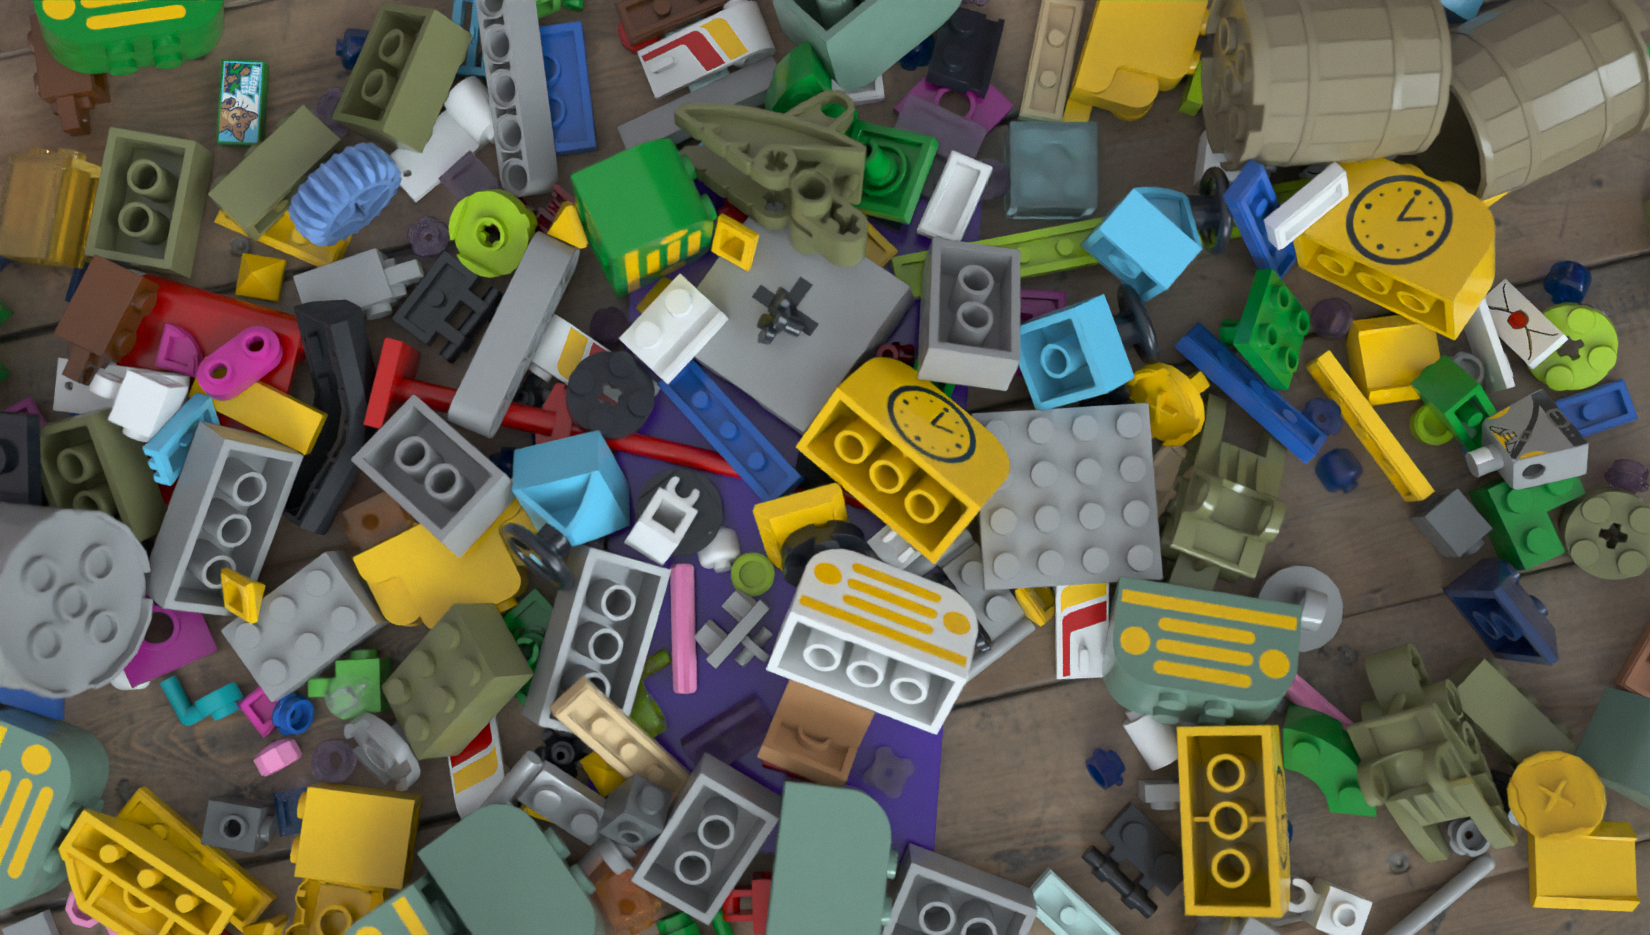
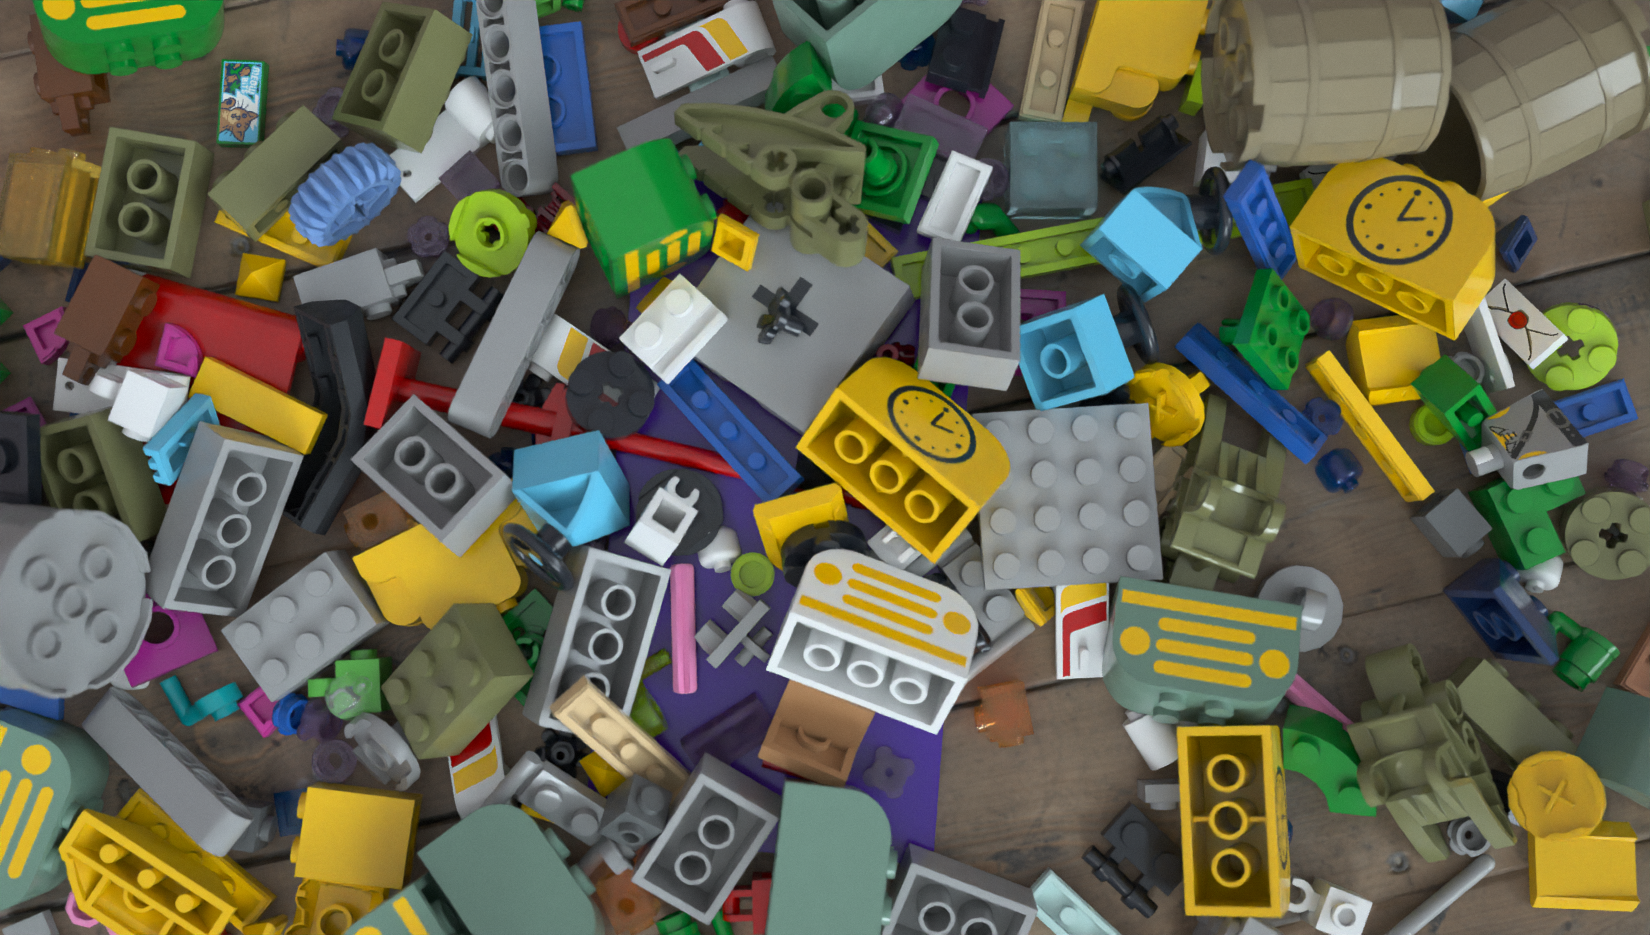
(45, 343): none -> dark pink tile
(168, 771): none -> light grey beam
(242, 365): dark pink plate -> none
(242, 594): yellow slope -> none
(277, 756): bright pink tile -> none
(318, 722): none -> clear purple plate
(883, 110): none -> clear purple hose
(991, 217): none -> green arm
(1003, 713): none -> clear orange brick
(1105, 768): clear blue plate -> none
(1131, 165): none -> black hinge
(1307, 206): white tile -> none
(1516, 242): none -> dark blue slope
(1543, 576): none -> white piece
(1567, 282): clear blue piece -> none
(1584, 656): none -> green piece

